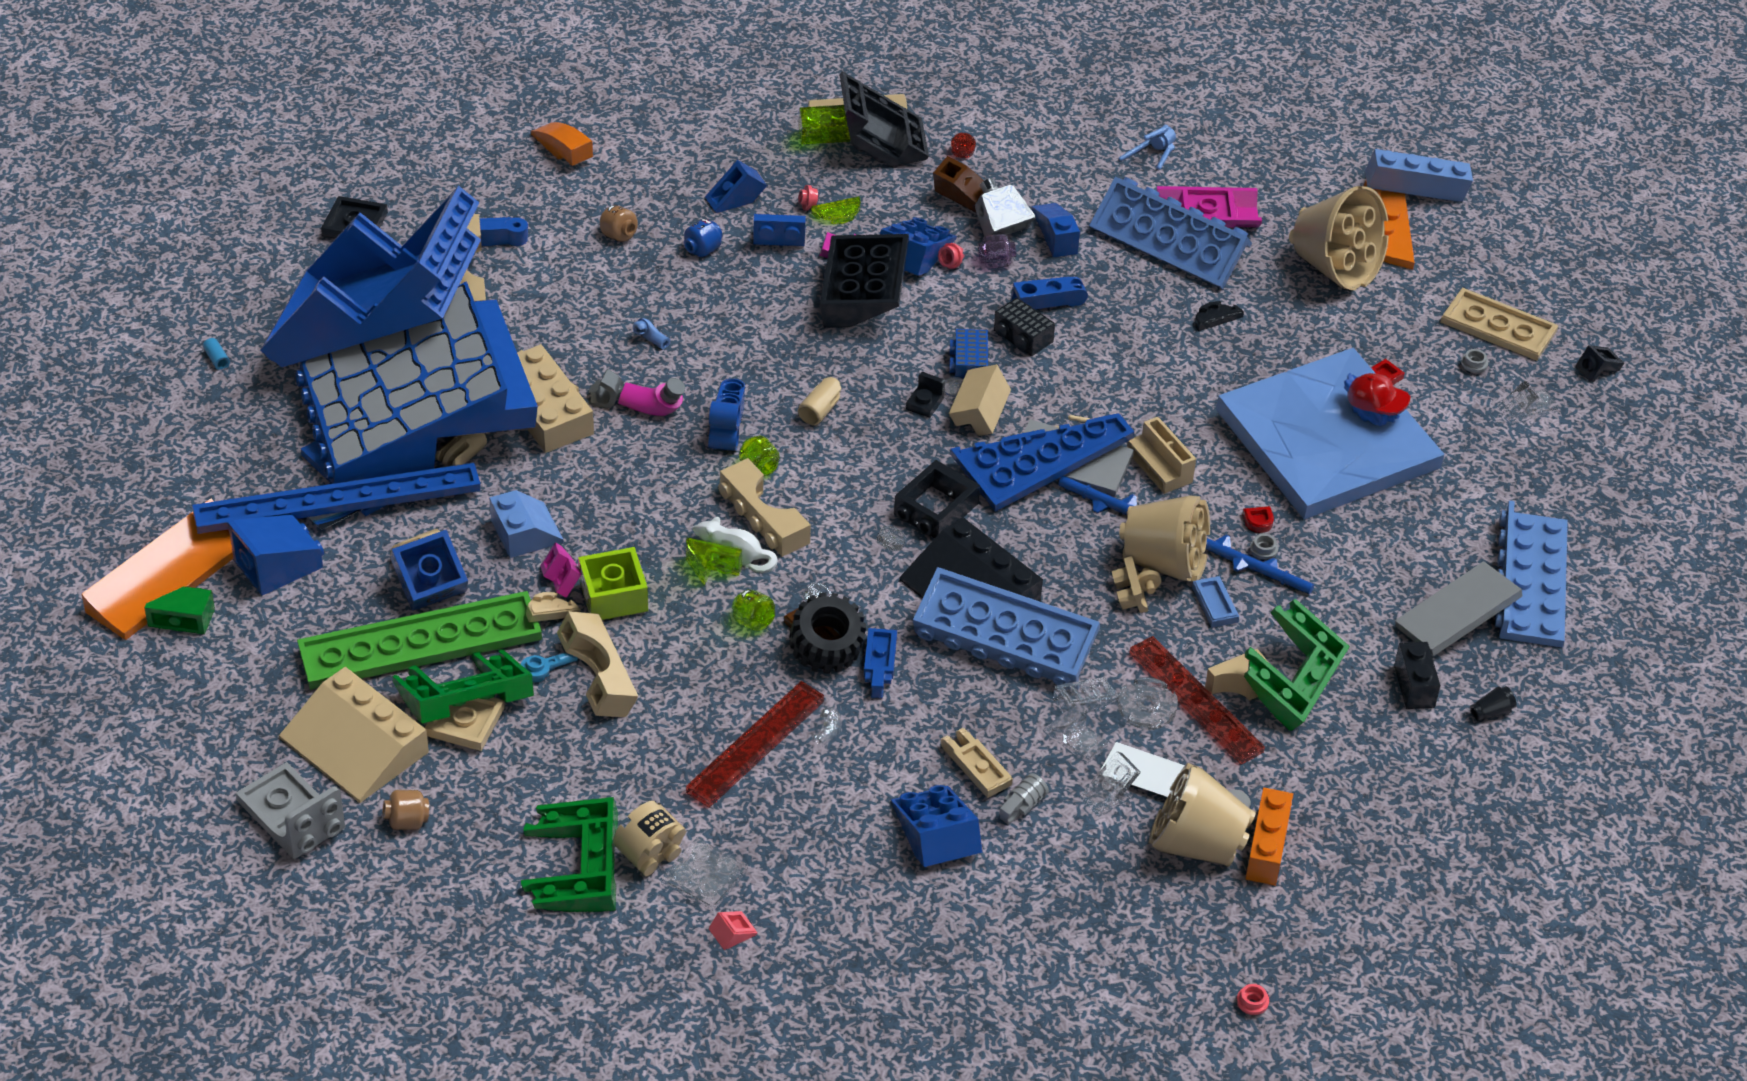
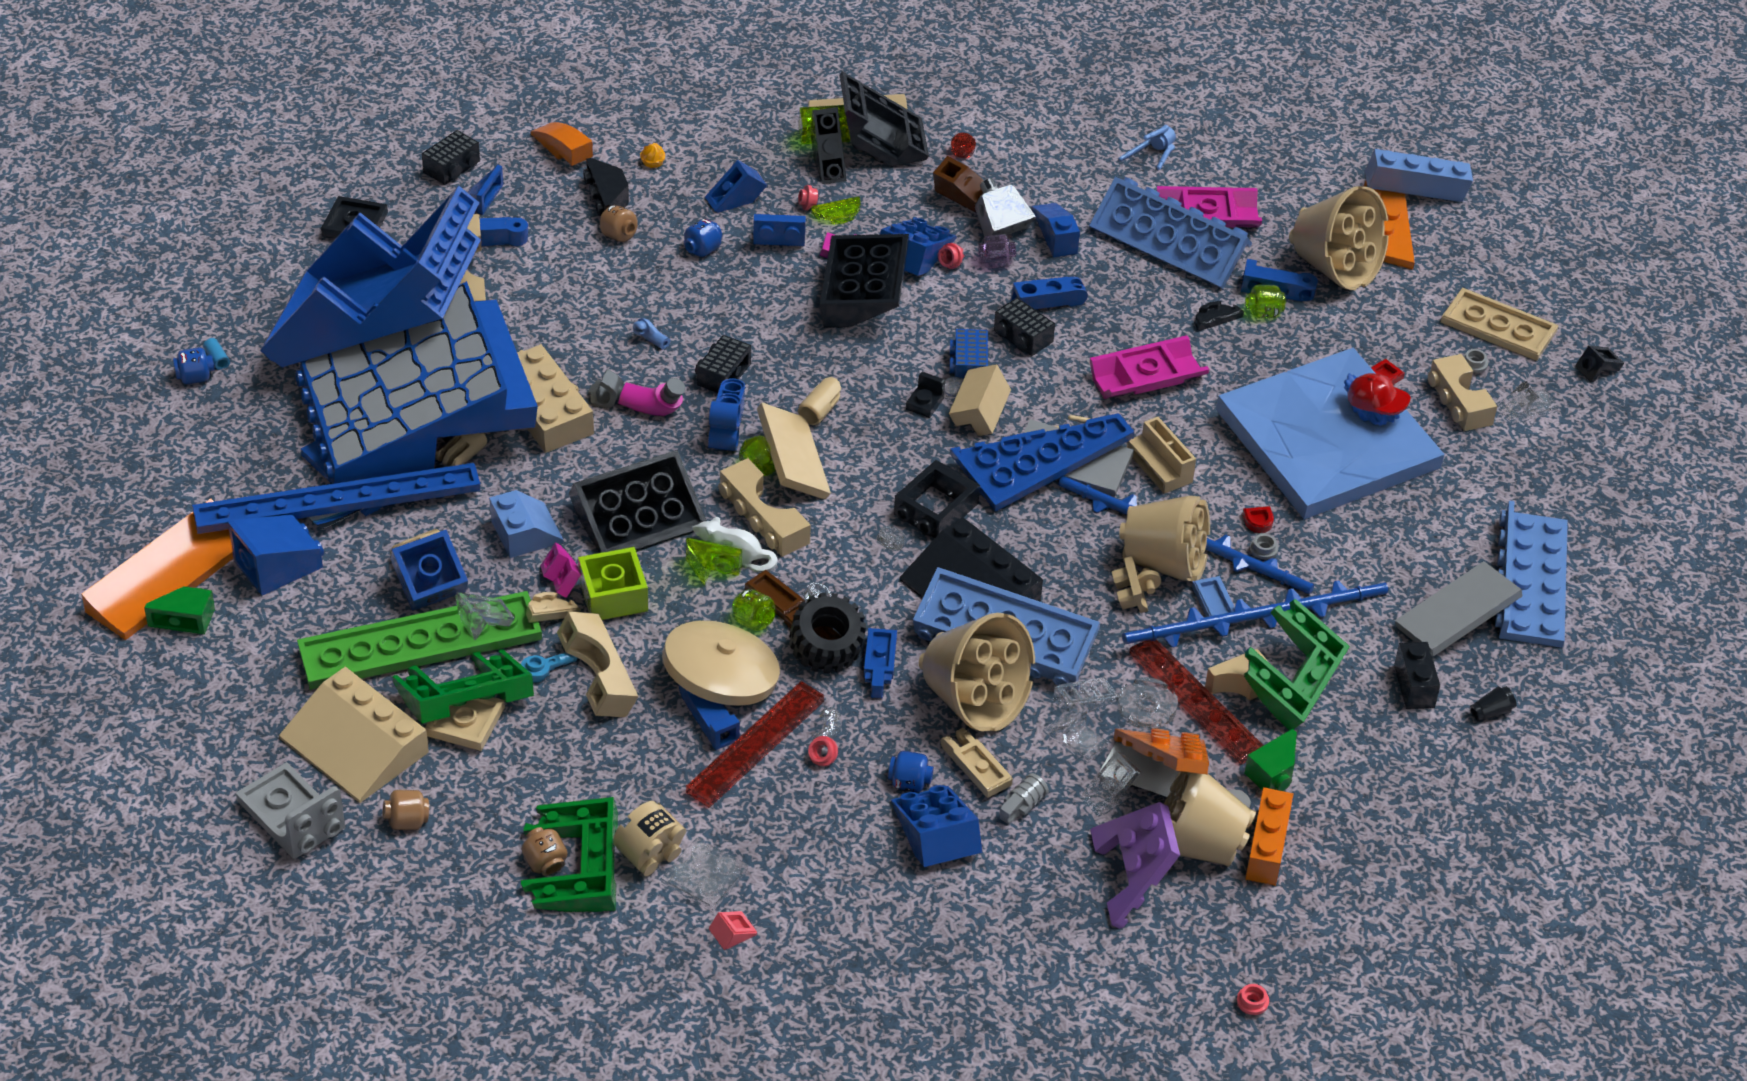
(193, 365): none -> blue head
(450, 157): none -> black brick
(480, 610): none -> clear slope
(487, 188): none -> blue slope
(544, 851): none -> medium nougat head
(606, 185): none -> black slope
(638, 504): none -> black slope
(652, 155): none -> light orange plate
(712, 719): none -> blue leg
(720, 663): none -> tan dish
(724, 361): none -> black brick
(784, 598): none -> reddish brown tile
(793, 451): none -> tan tile
(815, 751): none -> coral plate
(827, 145): none -> black slope
(910, 771): none -> blue head
(982, 670): none -> tan cone
(1145, 368): none -> dark pink piece
(1147, 853): none -> medium lavender wing
(1179, 753): none -> orange wing
(1243, 612): none -> blue plant
(1265, 301): none -> clear neon green head
(1273, 763): none -> green slope
(1294, 285): none -> blue leg
(1452, 381): none -> tan arch

